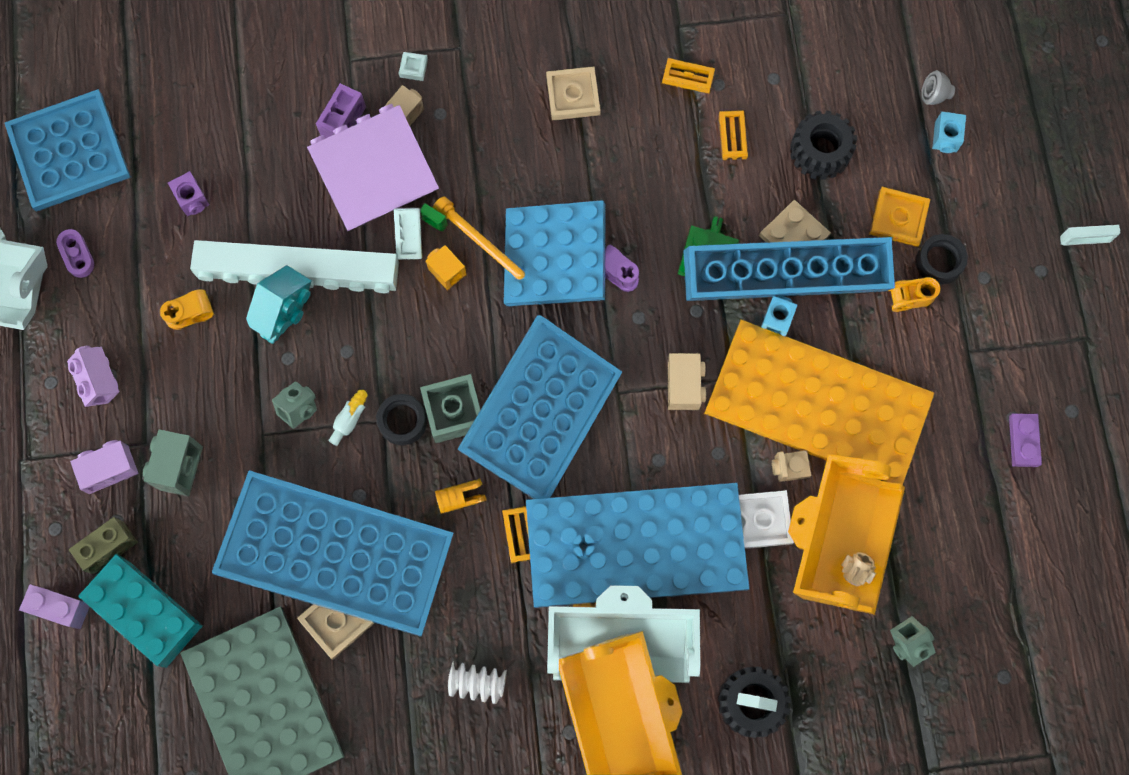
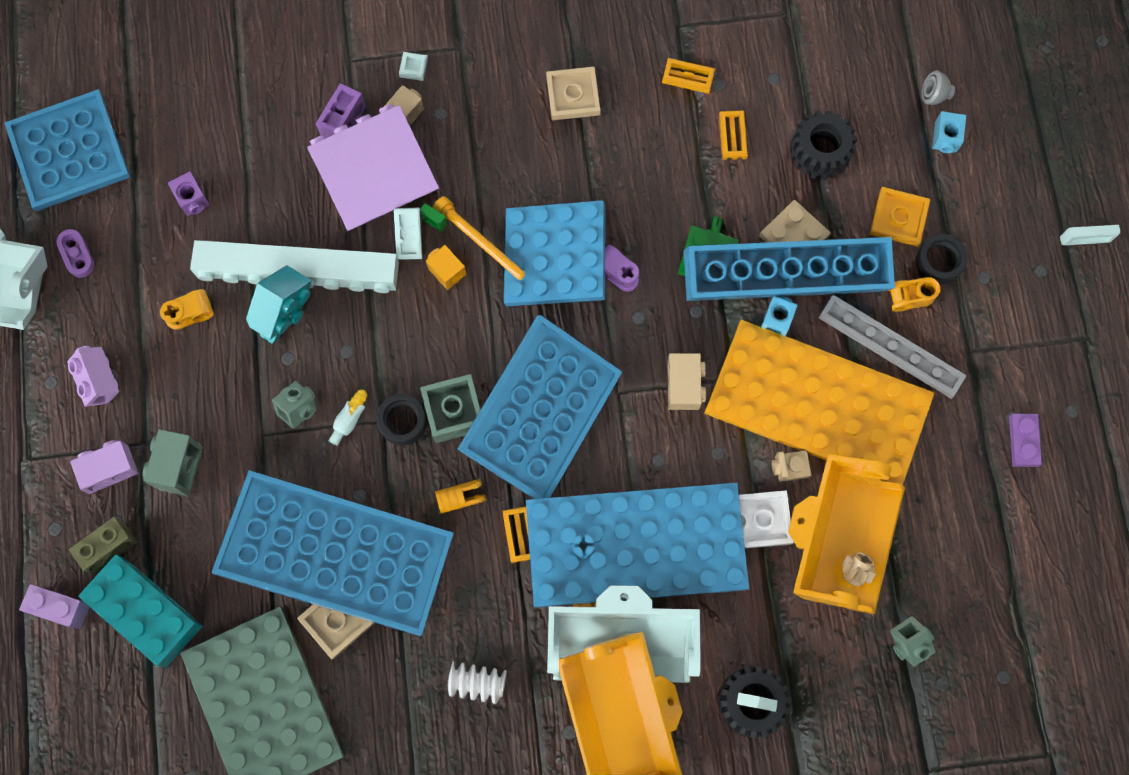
(892, 346): none -> light grey plate

